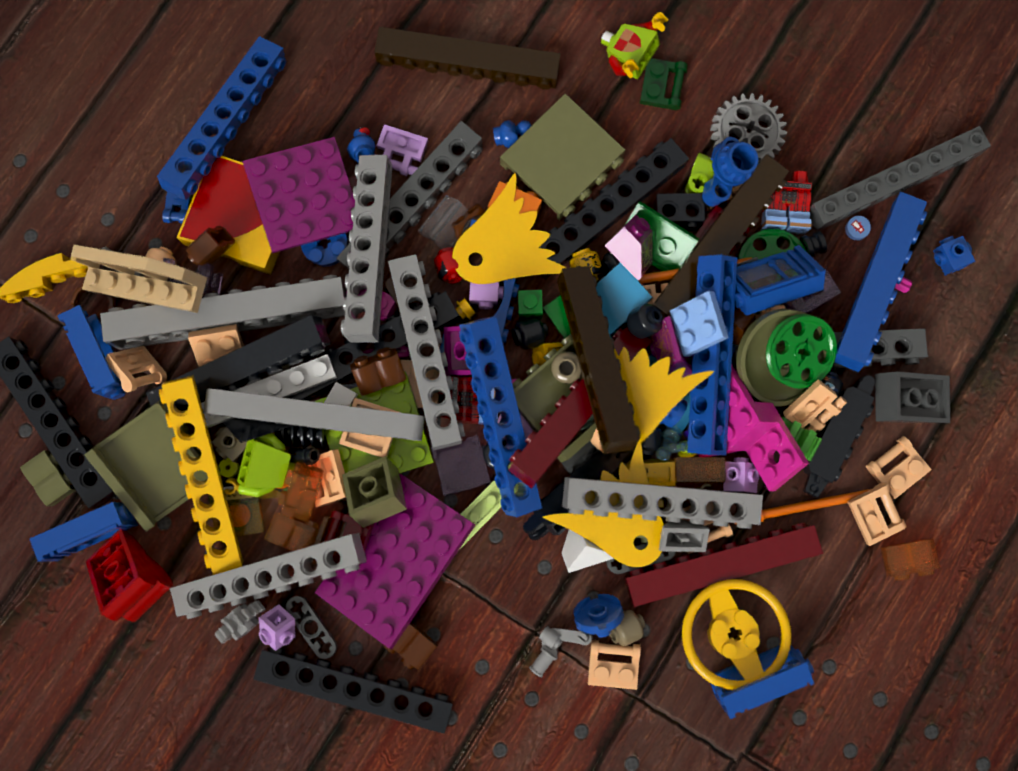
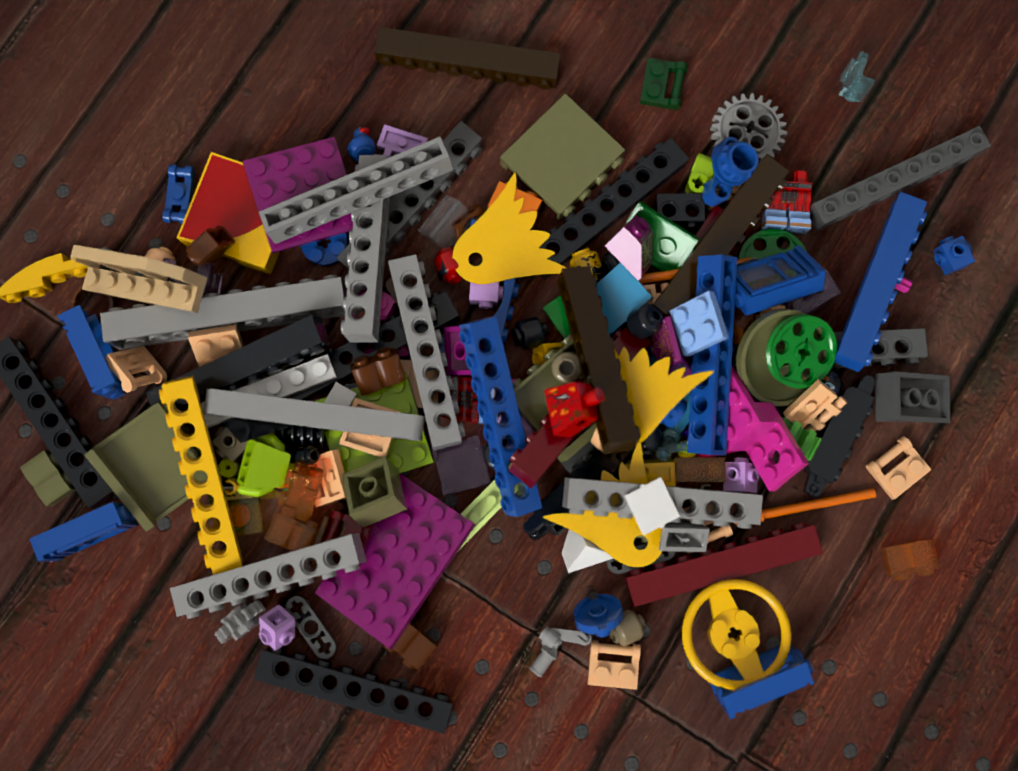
(126, 578): red brick -> none
(212, 123): blue brick -> none
(356, 190): none -> light grey brick
(464, 309): yellow plate -> none
(508, 132): blue animal -> none
(530, 304): green brick -> none
(572, 407): none -> red torso
(633, 46): torso -> none
(651, 506): none -> white piece
(815, 243): black wheel -> none
(854, 84): none -> clear light blue bracket
(857, 228): medium blue tile -> none
(870, 517): light nougat plate -> none

